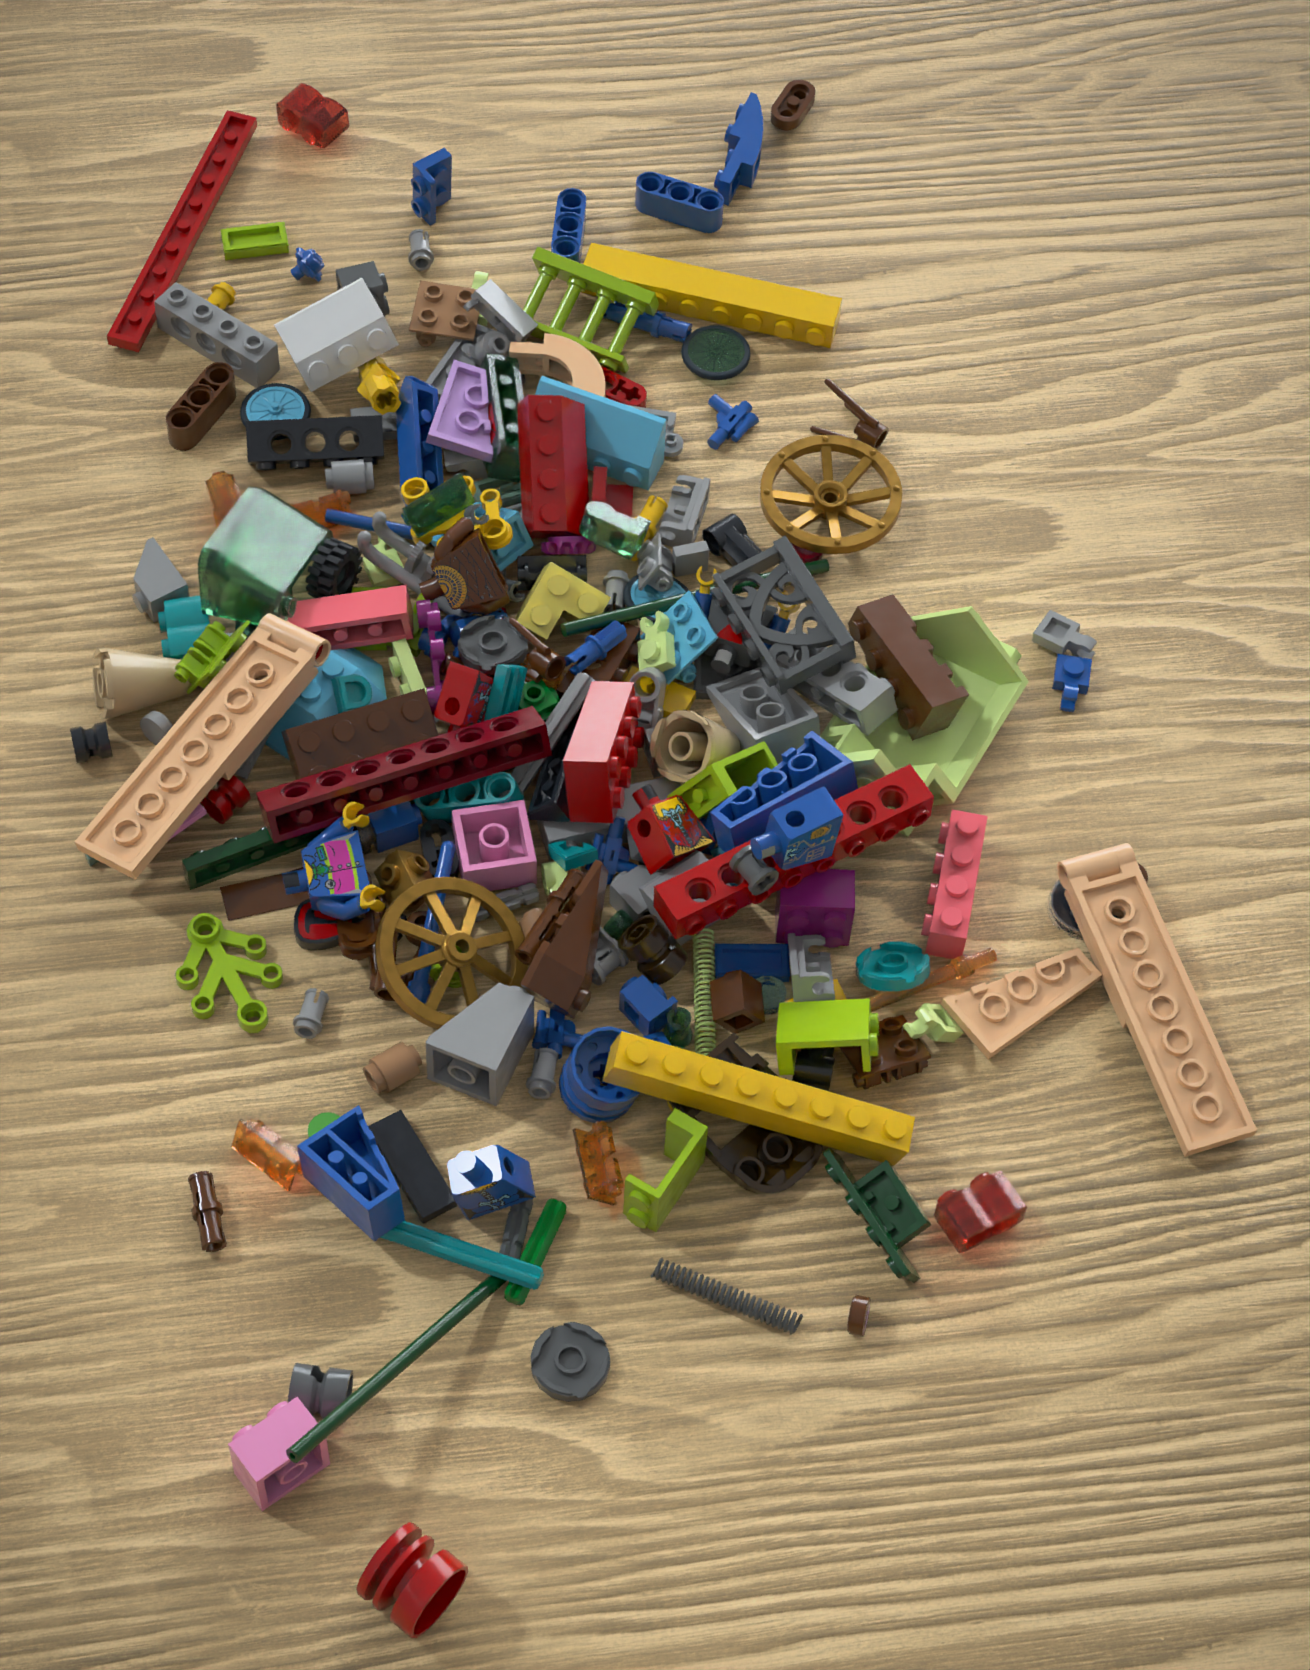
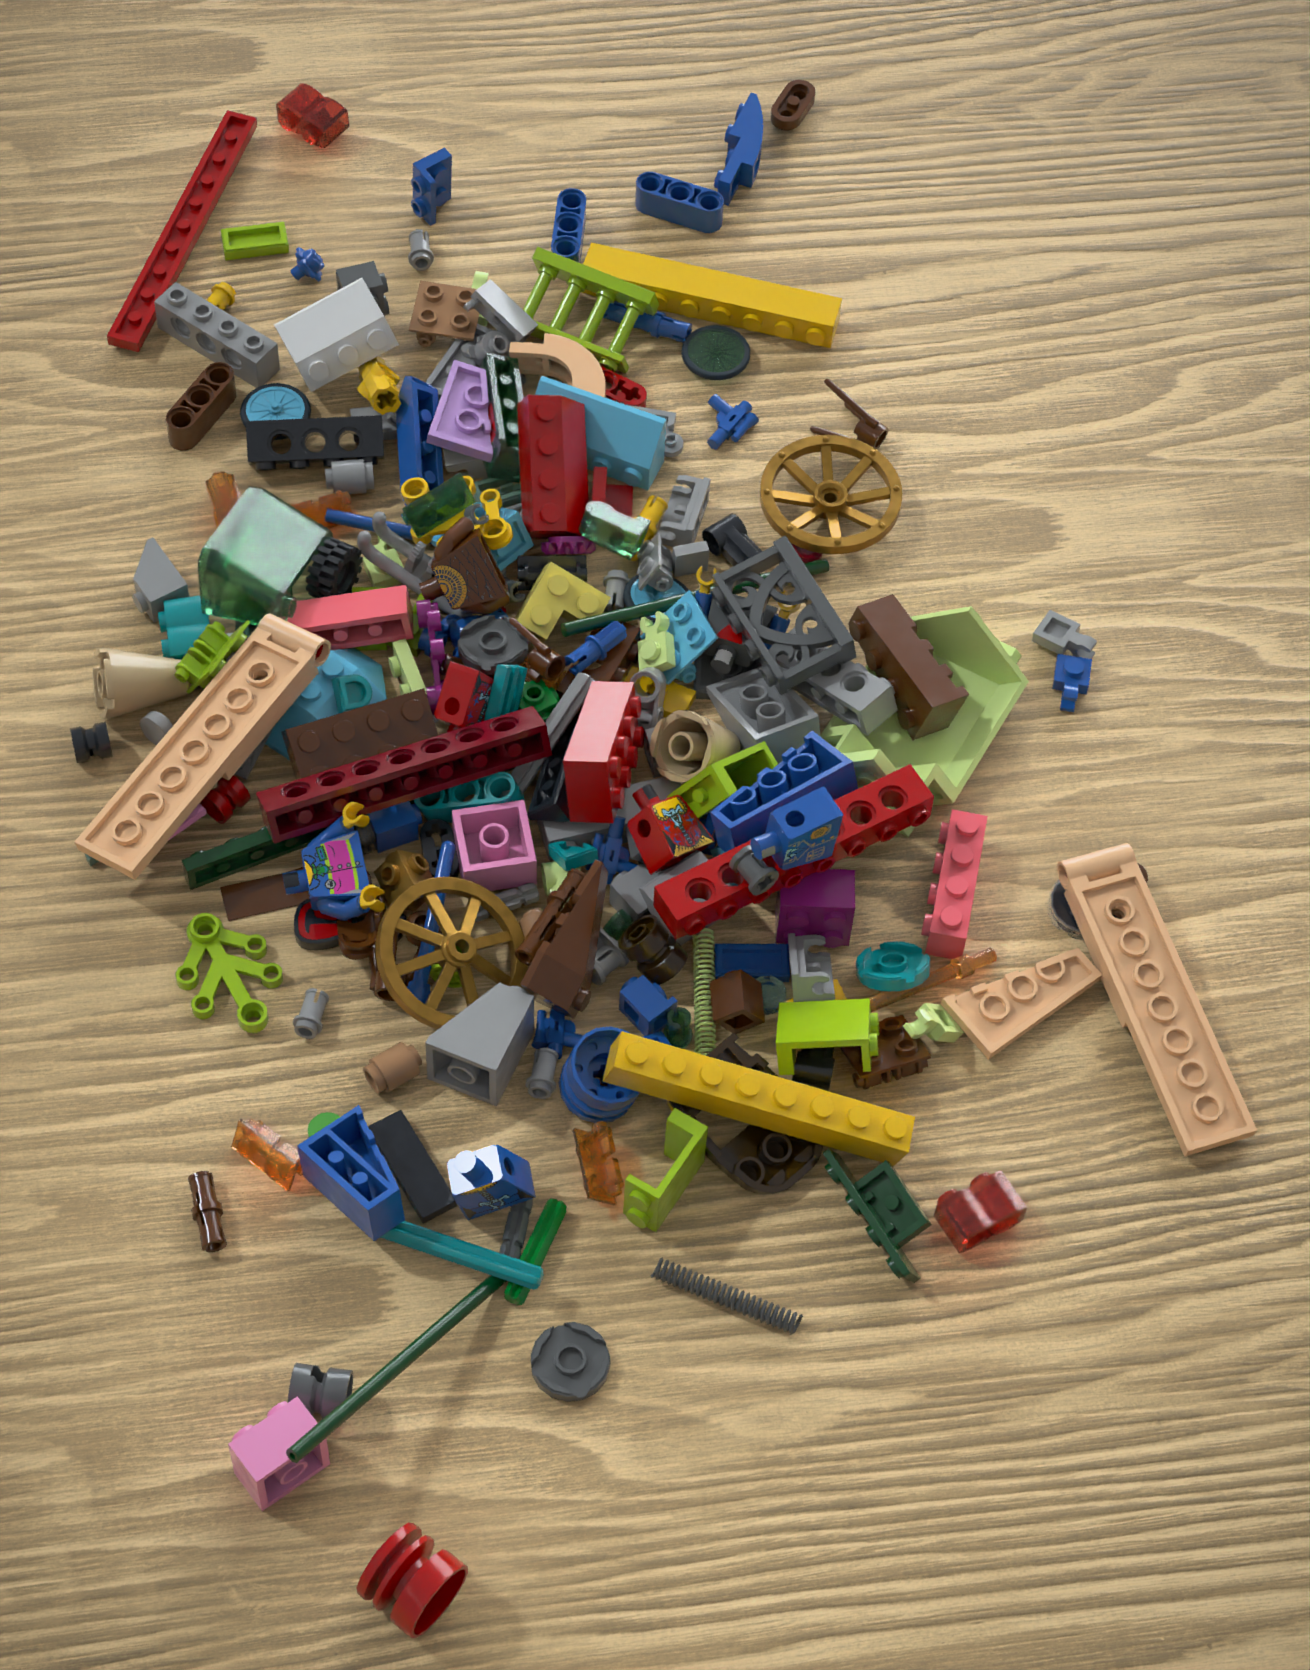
(859, 1315): reddish brown tile -> none

